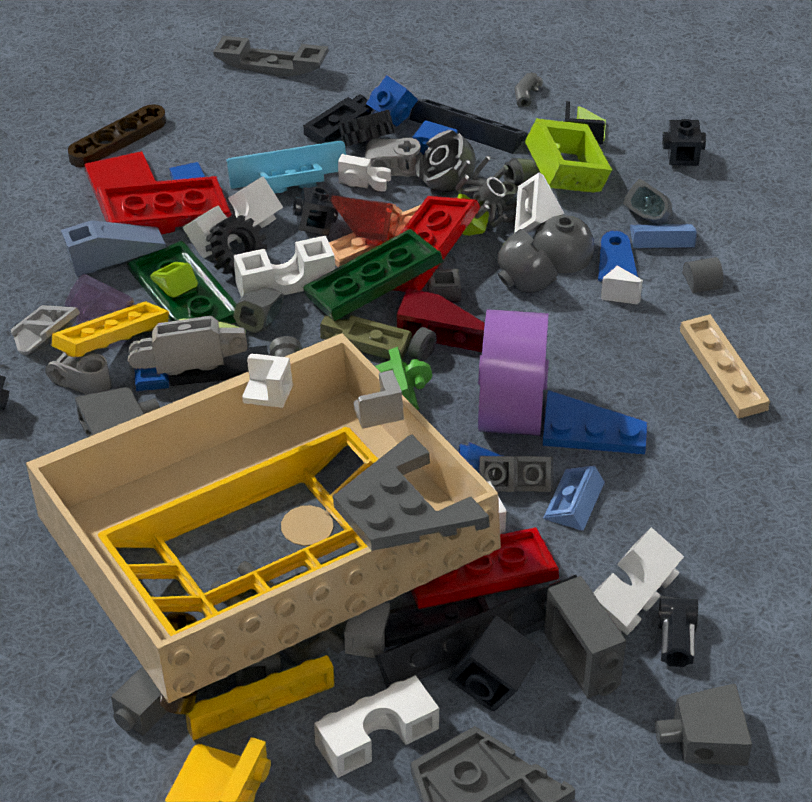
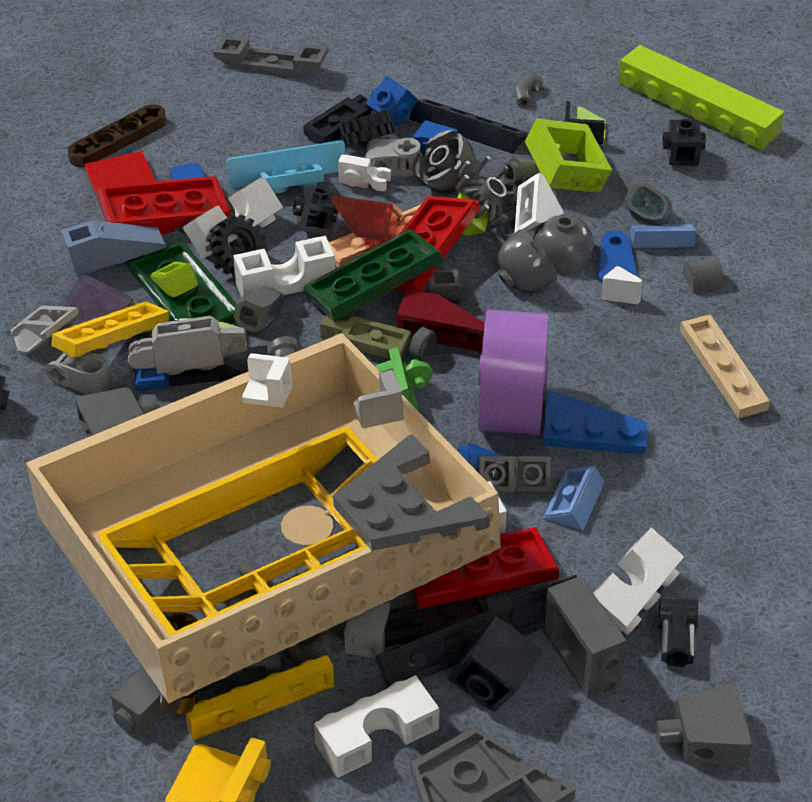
(701, 97): none -> lime brick

